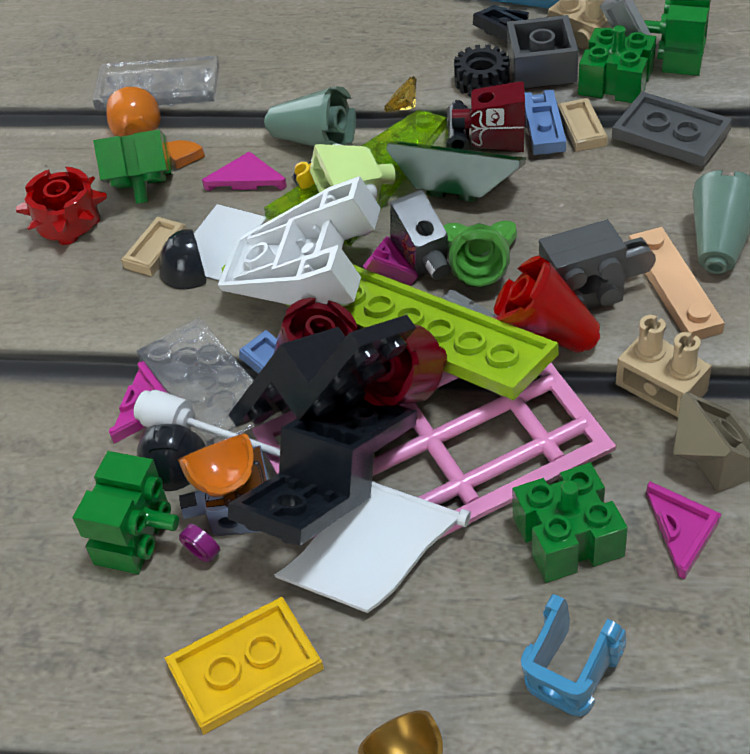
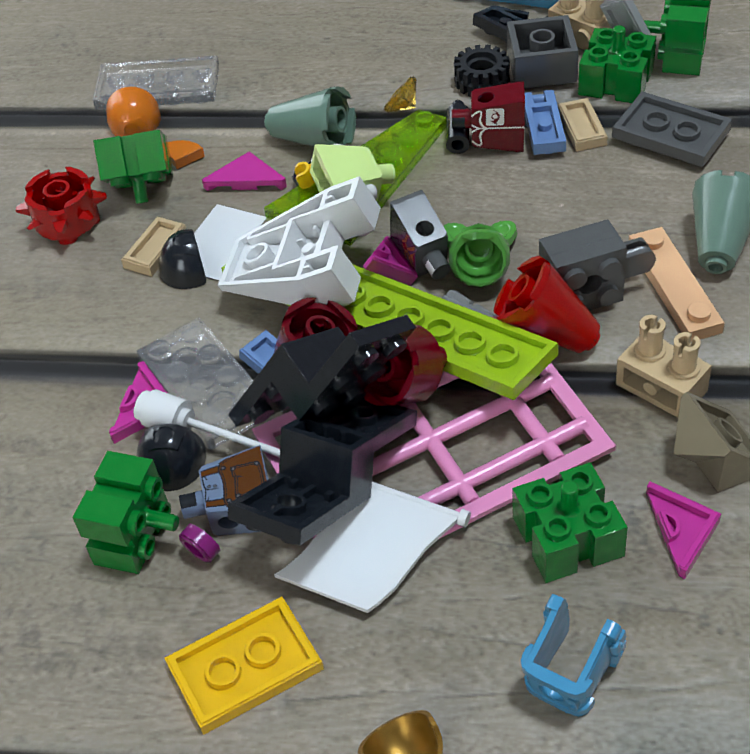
(220, 466): orange helmet -> none
(452, 169): wedge -> none

